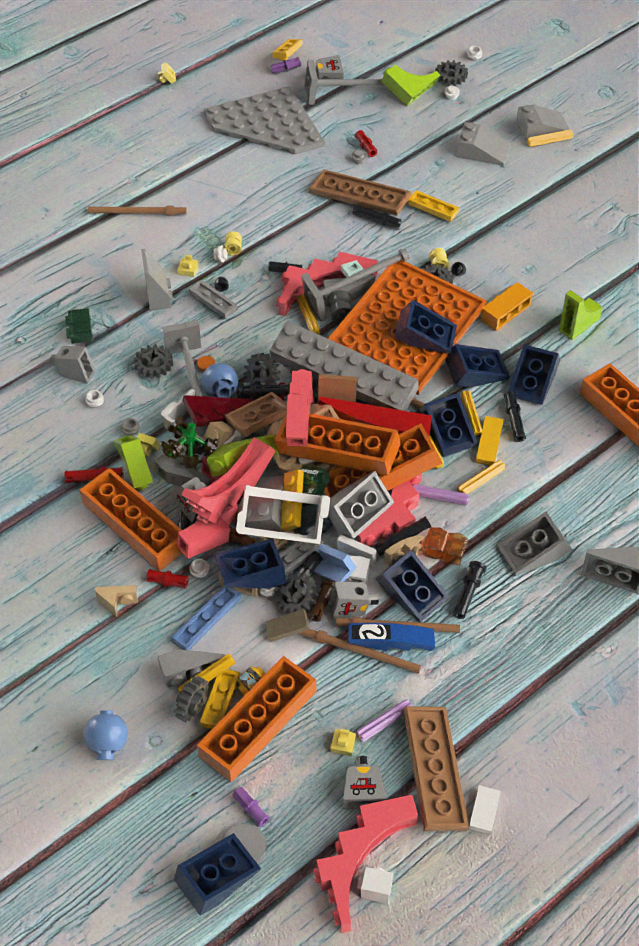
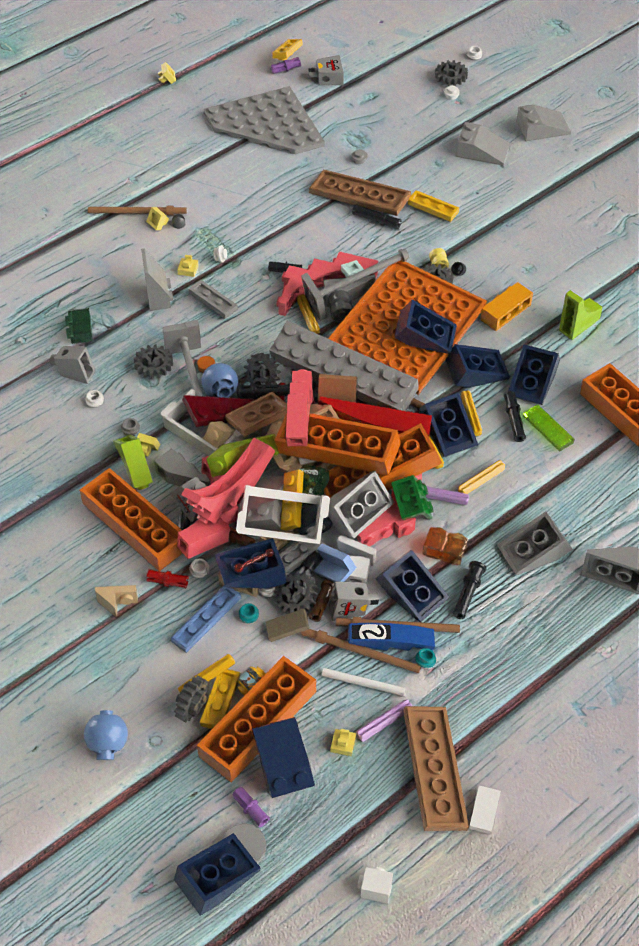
(90, 474): red pin -> none
(157, 218): none -> light yellow tile
(178, 221): none -> dark grey hinge
(184, 664): light grey slope -> none
(186, 435): dark brown plant -> none
(221, 284): black hinge -> none
(233, 243): light yellow wheel -> none
(239, 567): none -> clear red hinge
(248, 613): none -> teal plate
(283, 757): none -> dark blue slope
(313, 82): light grey tile -> none
(363, 682): none -> white bar
(363, 784): light grey torso -> none
(366, 143): red pin -> none
(375, 824): coral arch -> none
(397, 550): tan slope -> none
(407, 85): lime arch -> none
(409, 531): black pin -> none
(412, 498): none -> green bracket
(425, 658): none -> teal plate
(489, 440): yellow tile -> none
(548, 427): none -> clear neon green tile
(550, 138): yellow axle -> none

